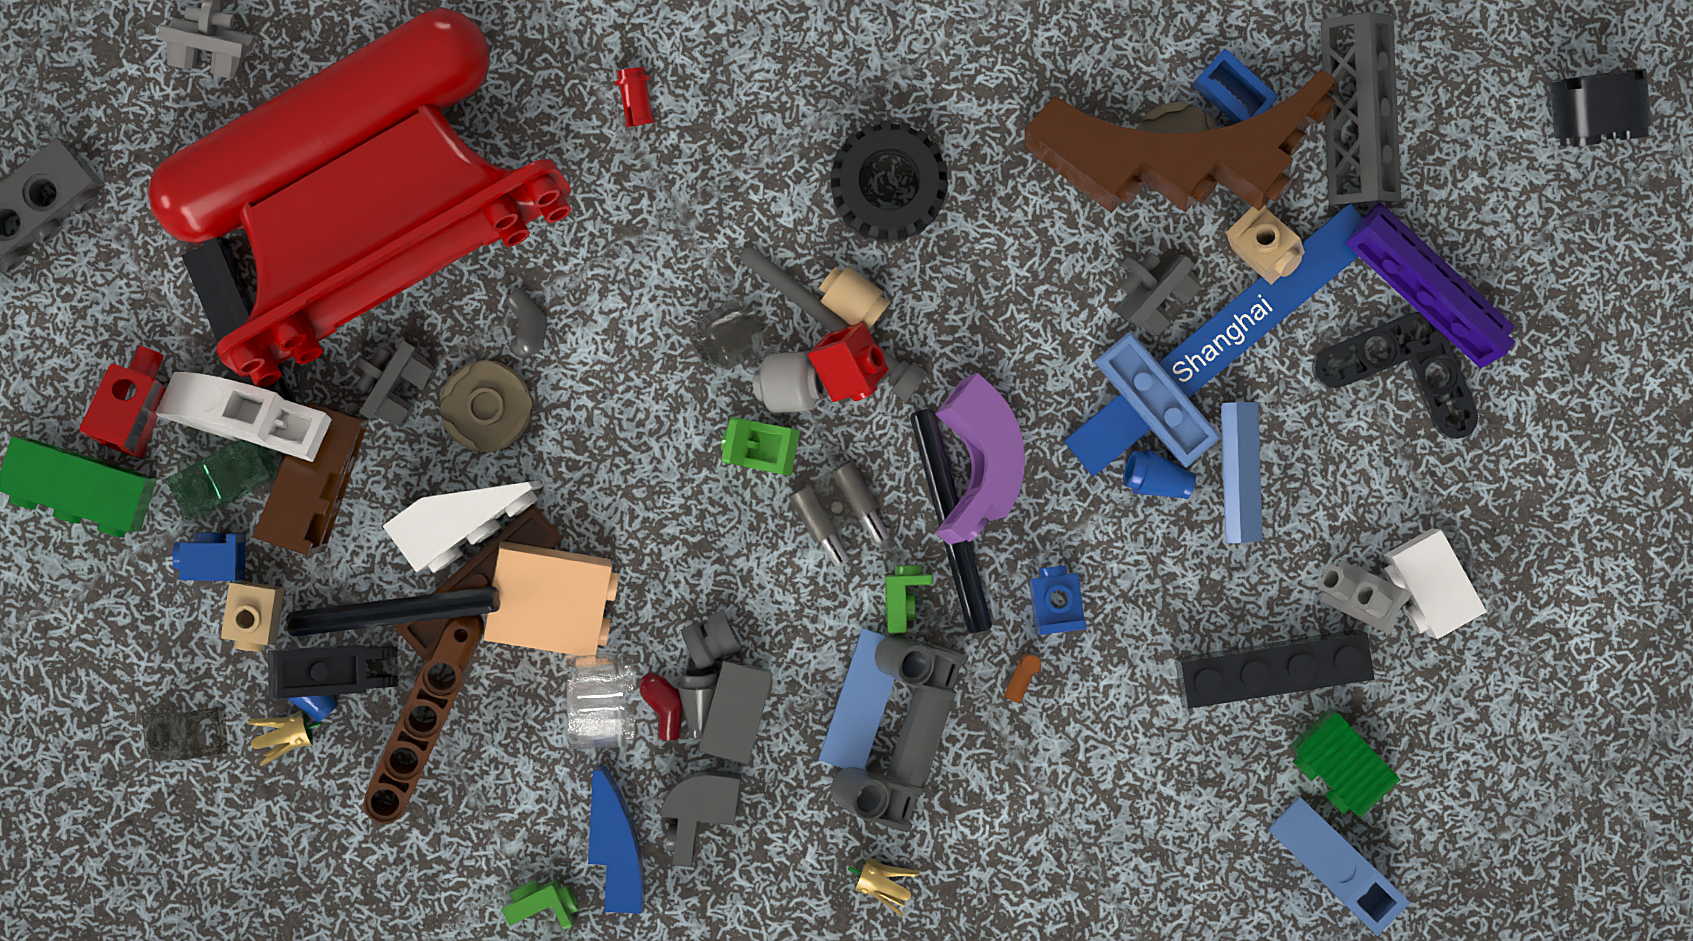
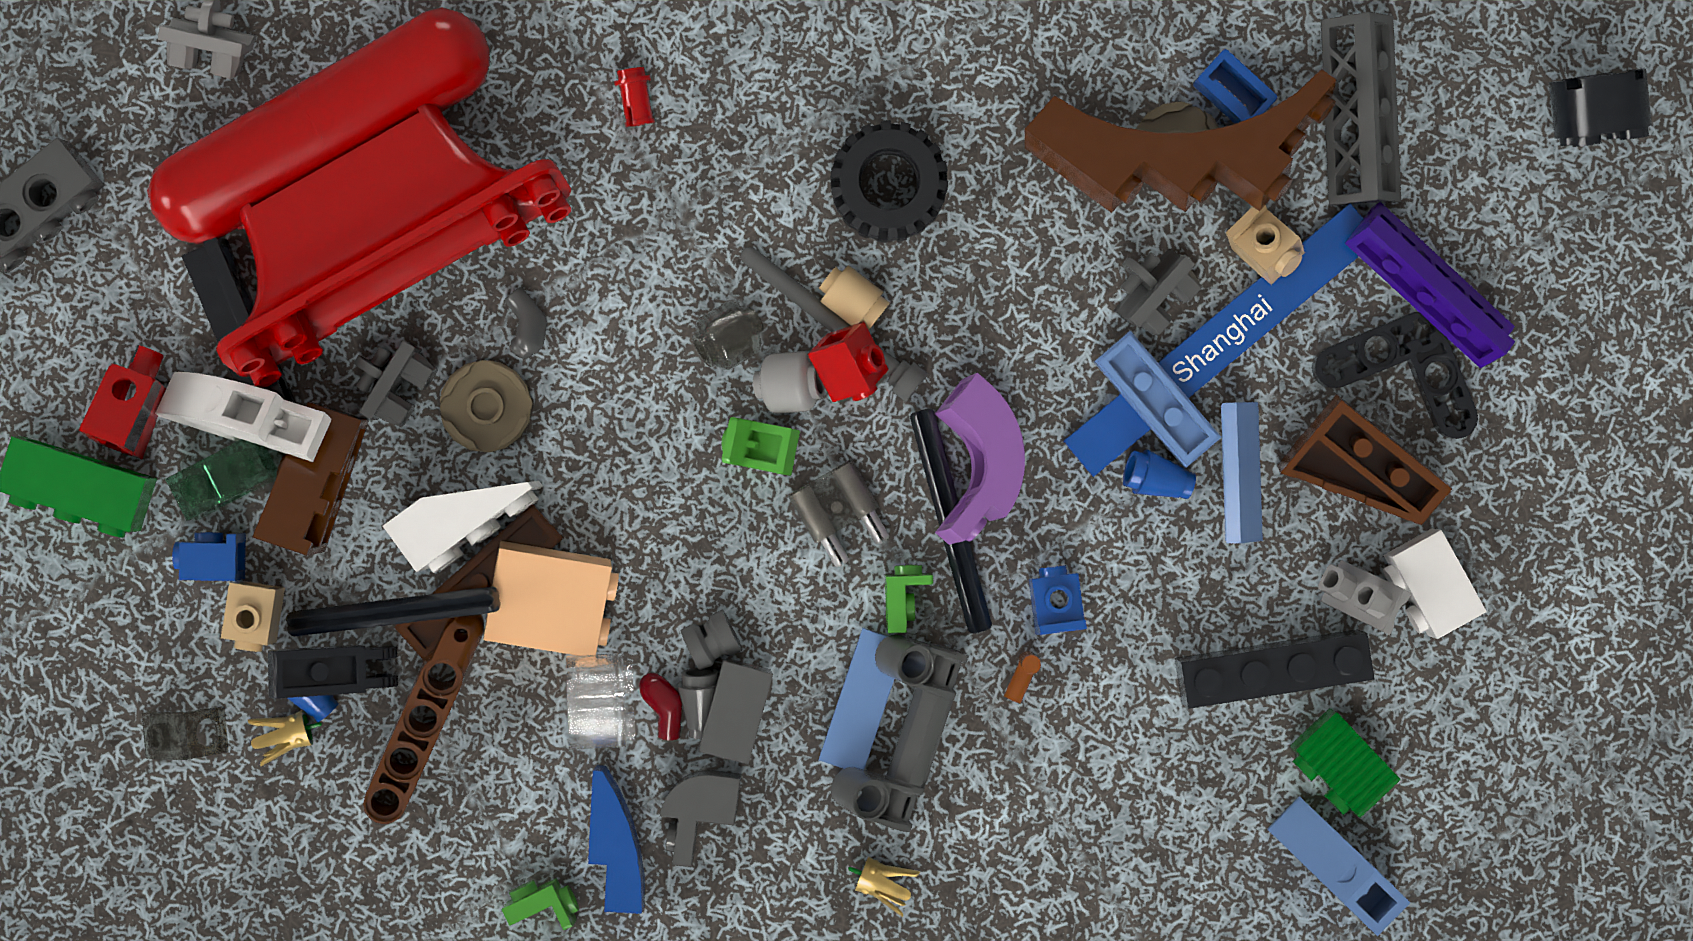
(1362, 462): none -> reddish brown wedge

